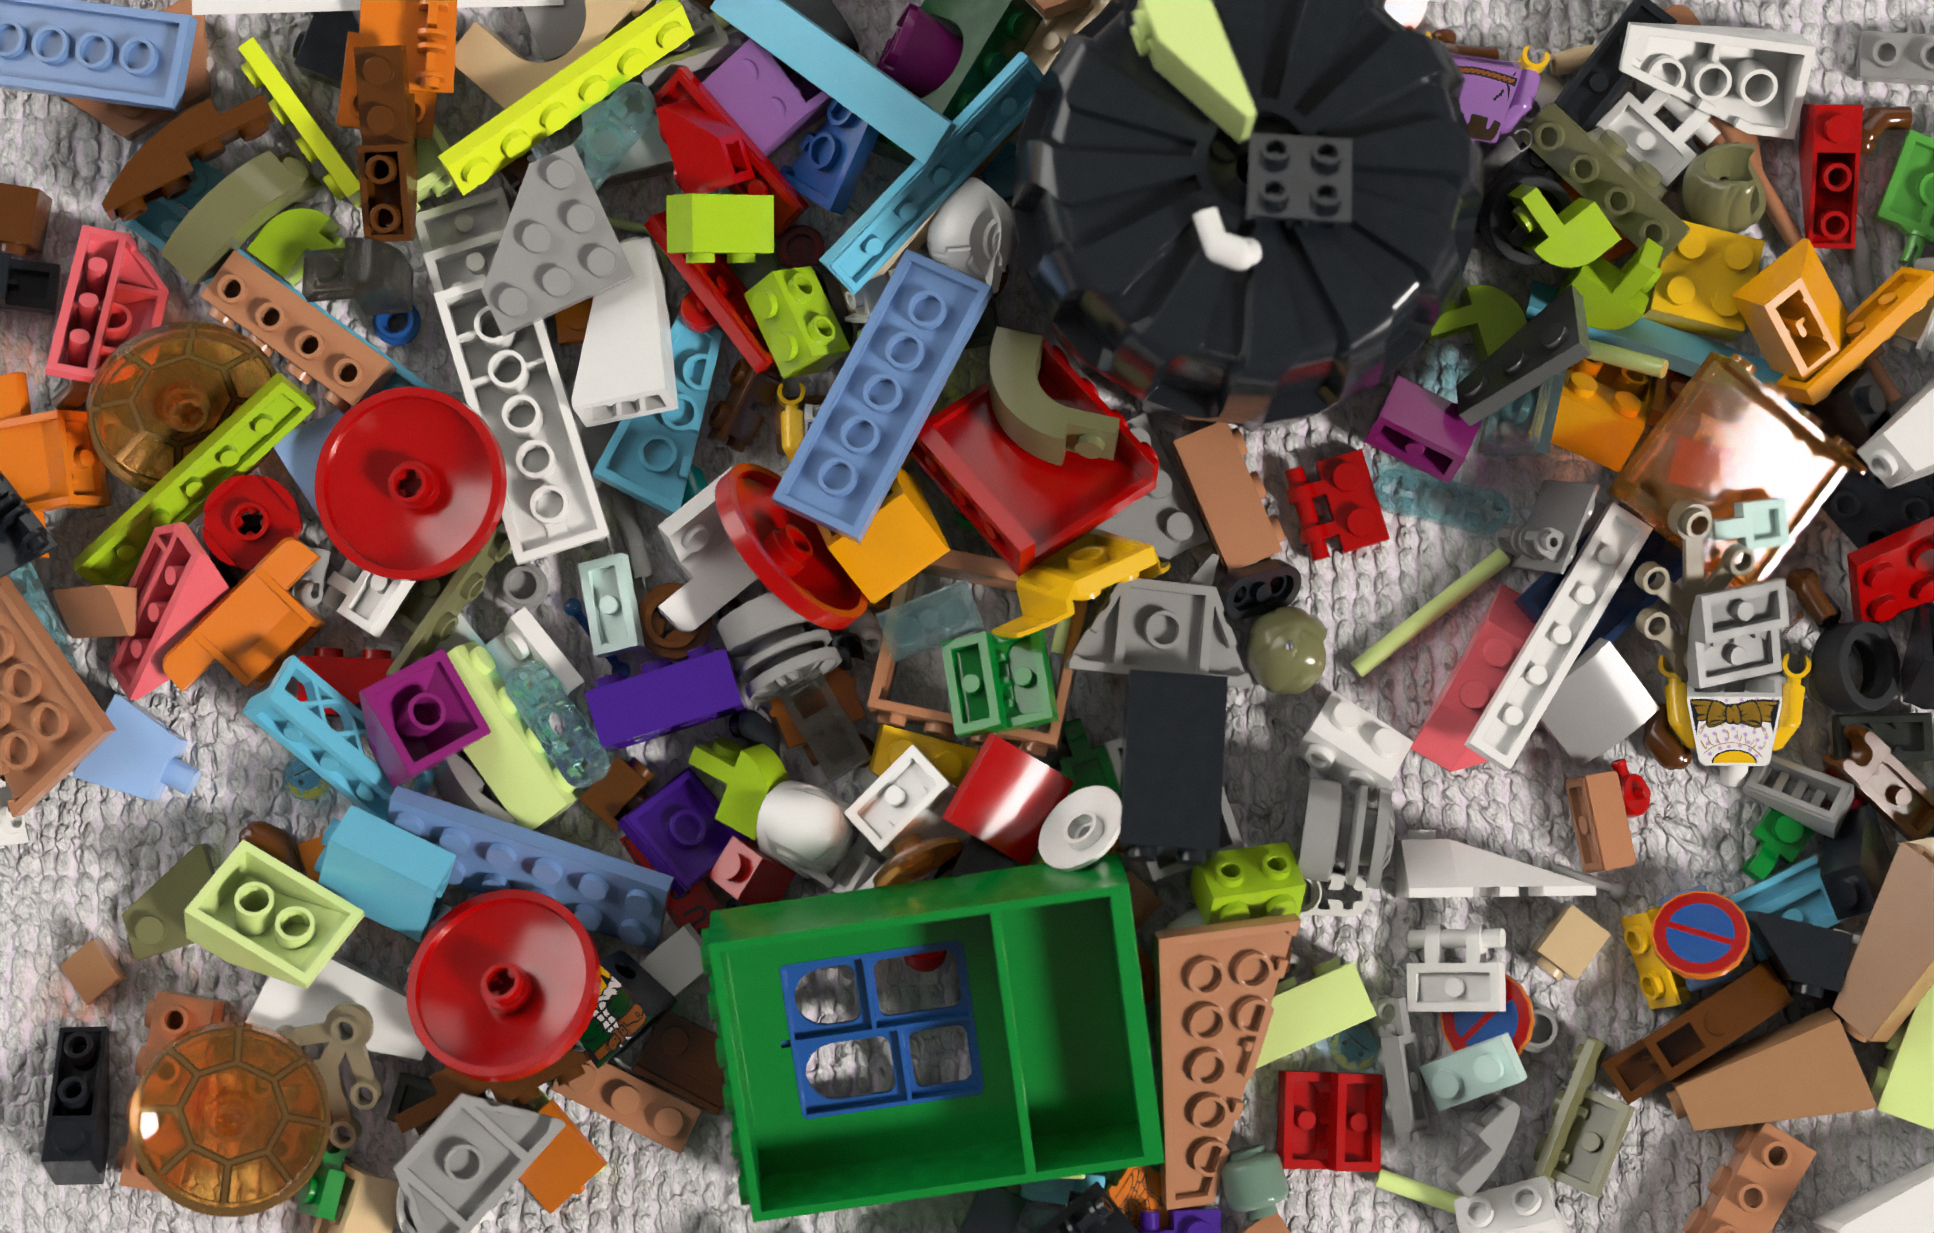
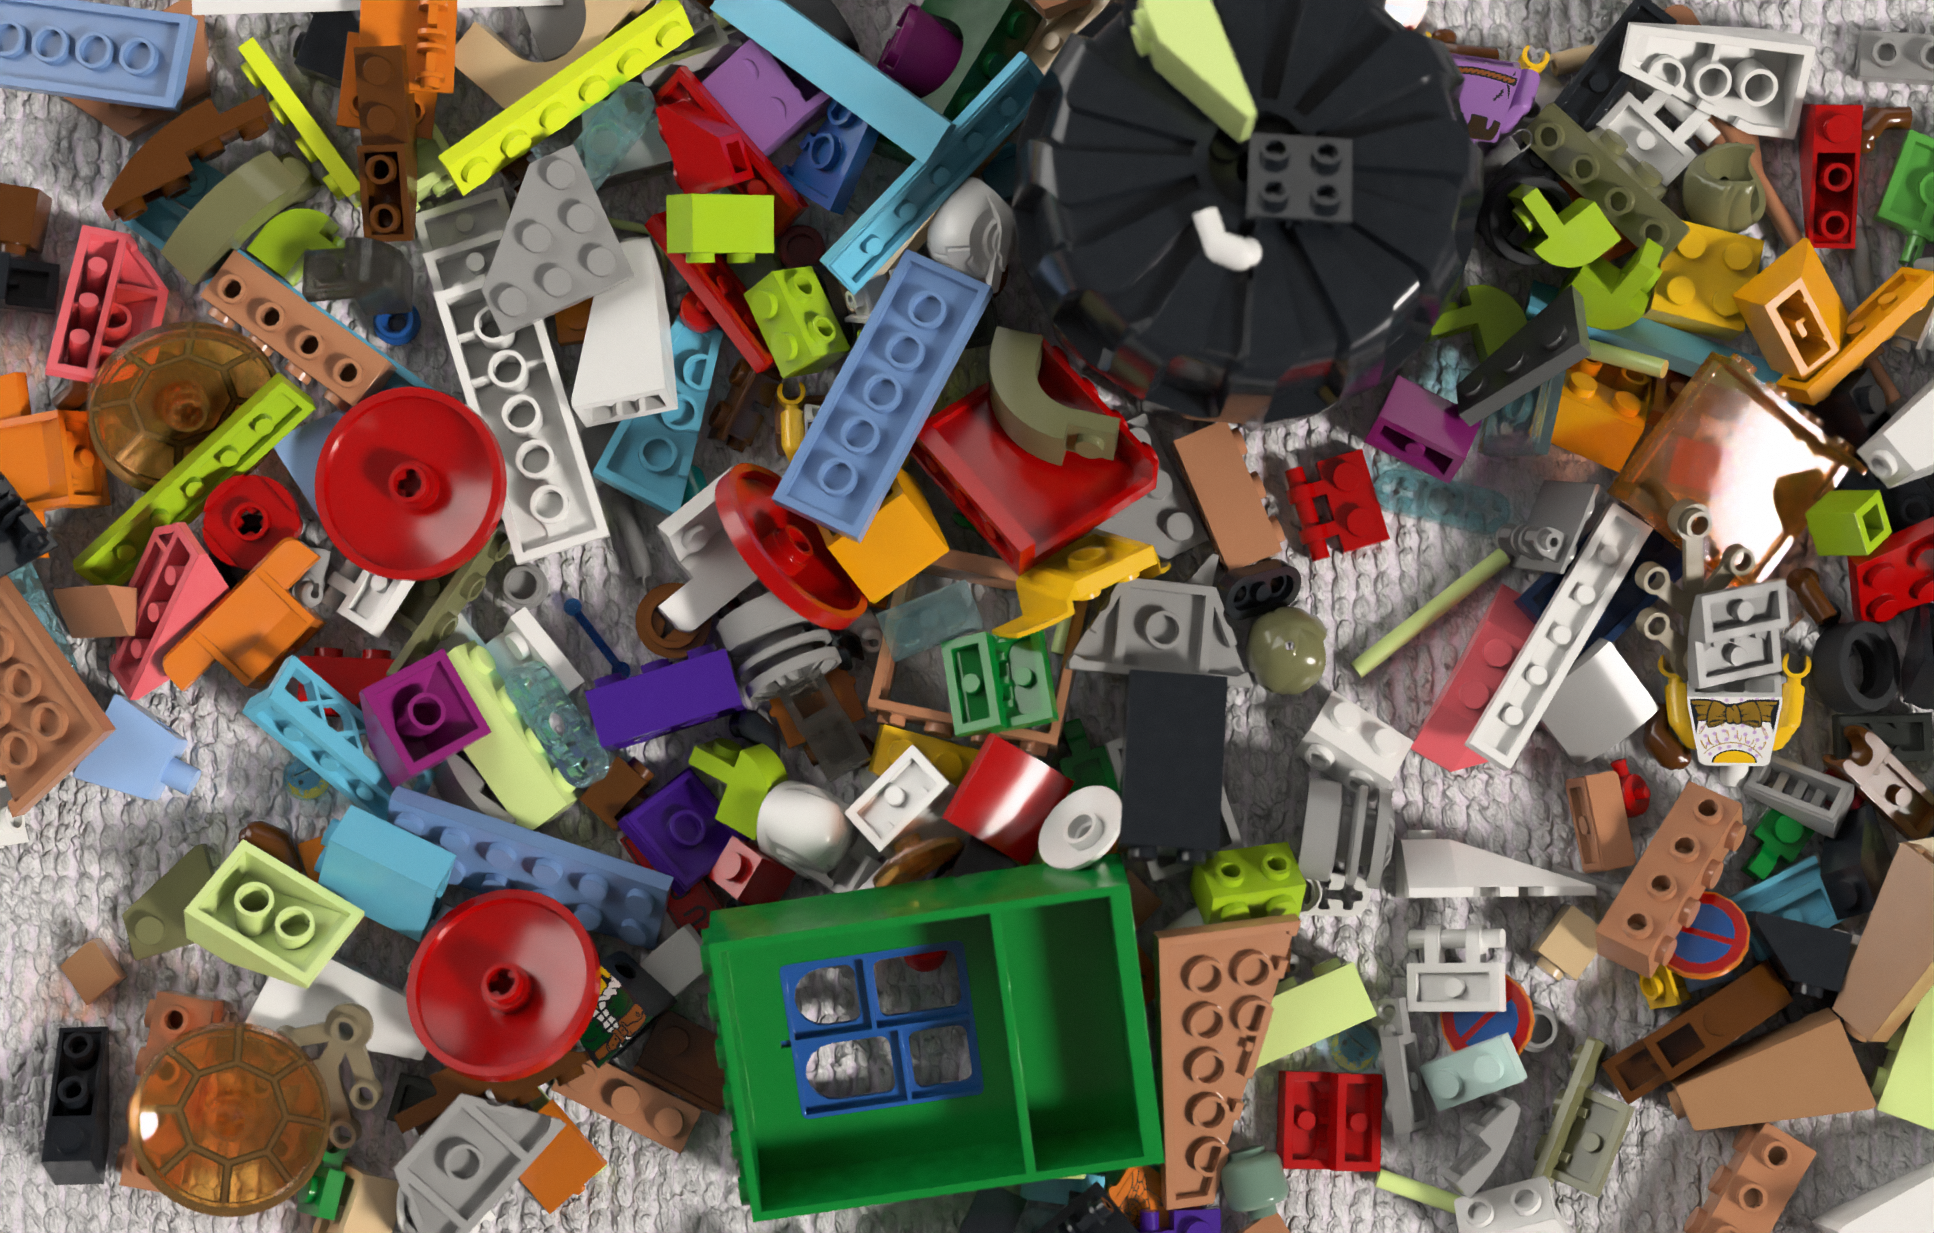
(611, 605): light aqua plate -> none
(1670, 880): none -> nougat brick
(1755, 525): light aqua plate -> none
(1848, 523): none -> lime brick

